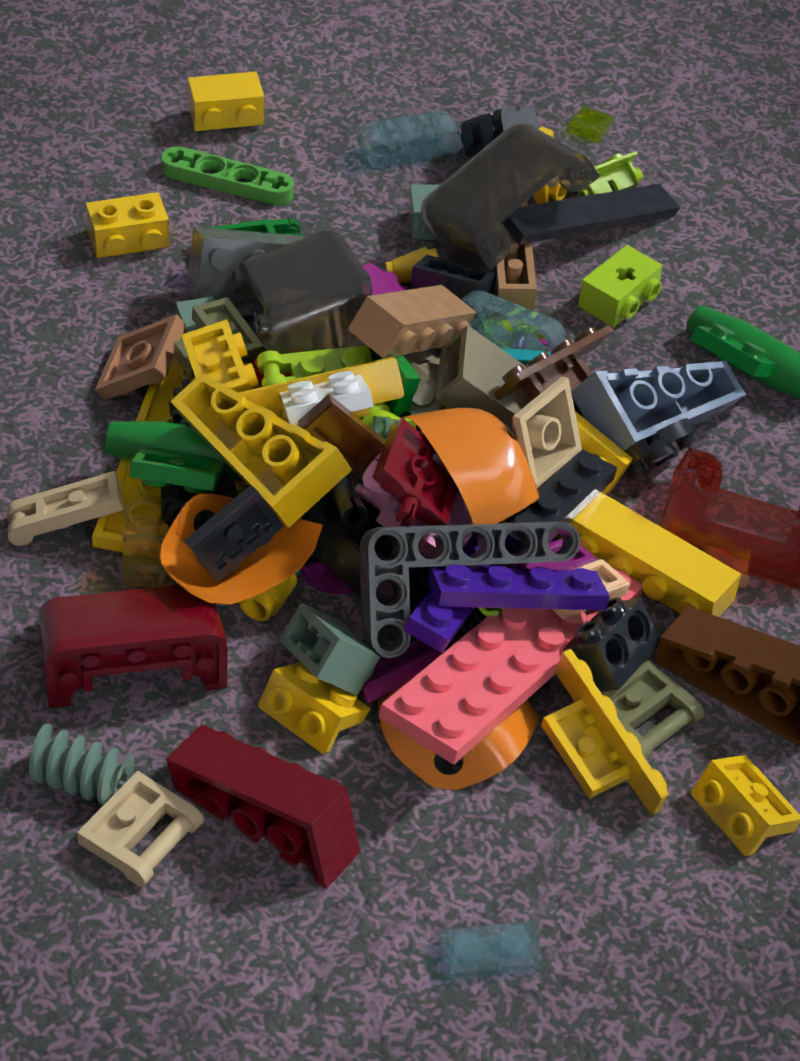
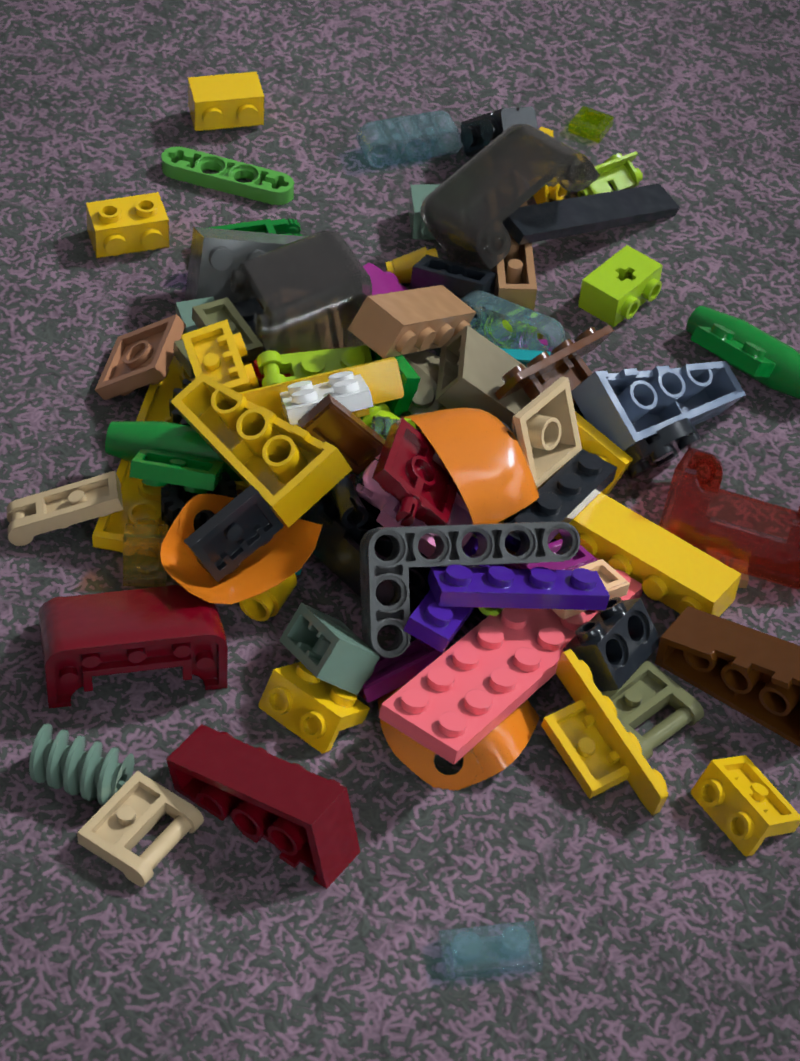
(322, 576): magenta tile -> none

